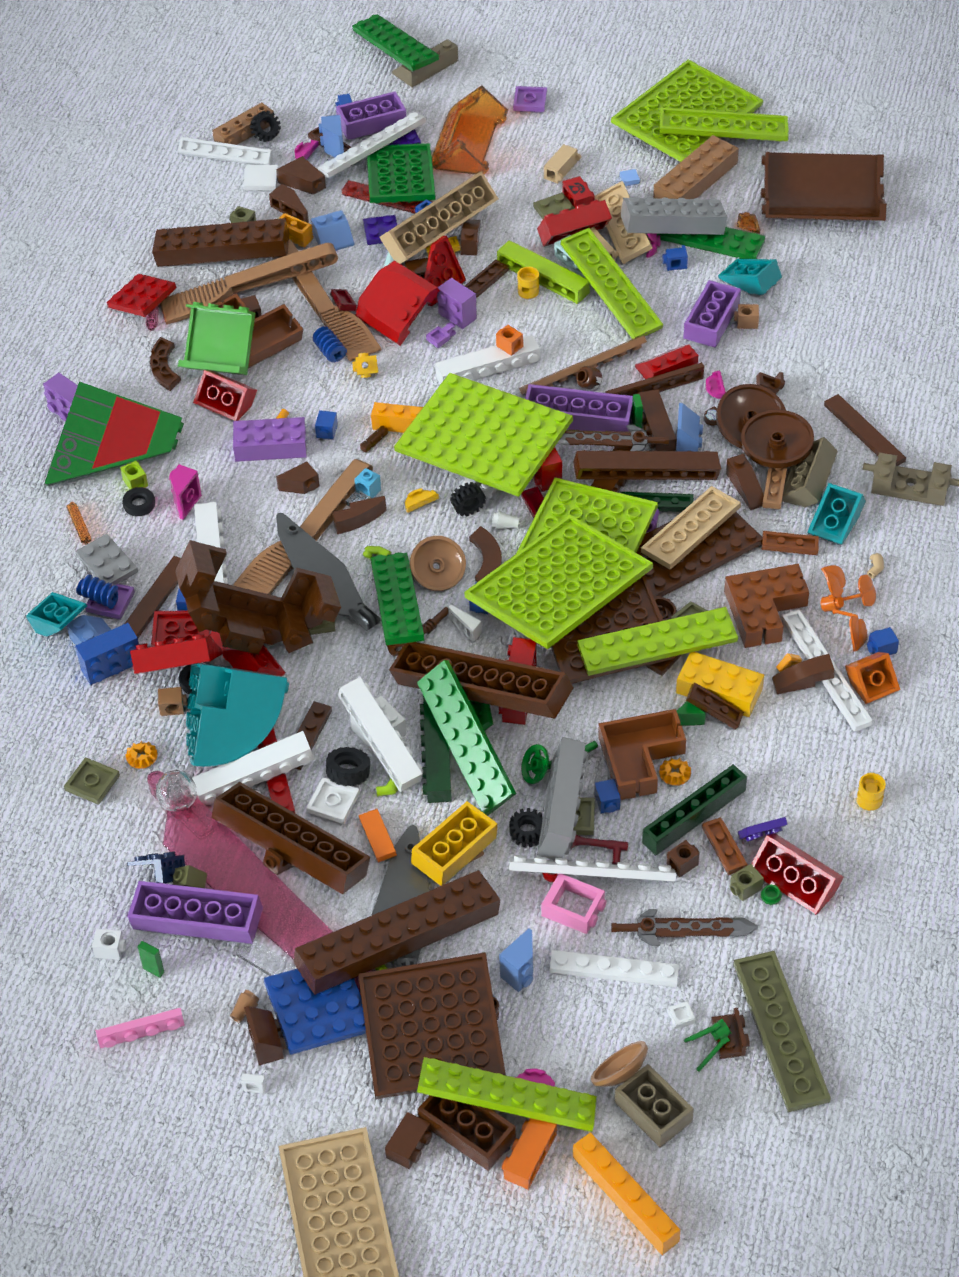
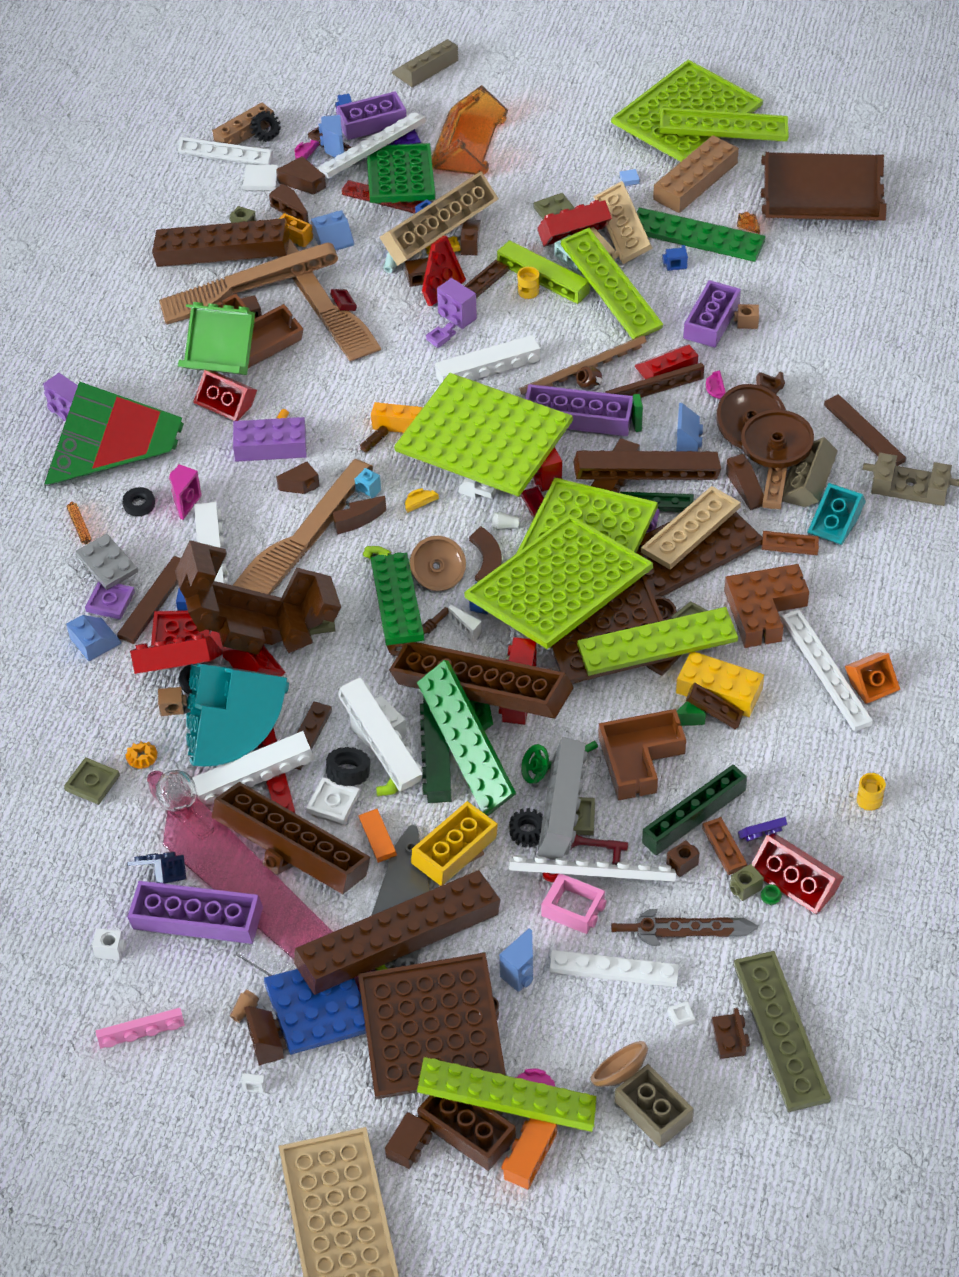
(54, 613): teal slope -> none
(98, 591): blue piece -> none
(107, 653): blue piece -> none
(134, 475): lime brick -> none
(141, 295): red plate -> none
(150, 959): green tile -> none
(152, 319): clear pink cylinder -> none
(159, 364): reddish brown tile -> none
(189, 877): olive brick -> none
(310, 555): dark grey wing -> none
(326, 425): blue brick -> none
(329, 344): blue piece -> none
(370, 360): yellow brick -> none
(377, 226): dark purple plate -> none
(394, 301): red wedge -> none
(395, 42): green plate -> none
(468, 499): black tyre -> none
(509, 340): orange brick -> none
(530, 99): medium lavender plate -> none
(561, 163): tan brick -> none
(577, 191): red brick -> none
(607, 796): blue brick -> none
(626, 1193): light orange brick -> none
(634, 438): reddish brown sword -> none
(655, 242): dark pink plant -> none
(656, 420): reddish brown brick -> none
(673, 216): light grey brick -> none
(675, 778): light orange gear -> none
(710, 416): tile -> none
(719, 1031): green plant -> none
(752, 275): teal slope -> none
(788, 661): light orange tile -> none
(804, 674): reddish brown slope -> none
(834, 602): orange plant -> none
(878, 565): tan arm -> none
(883, 641): blue brick -> none

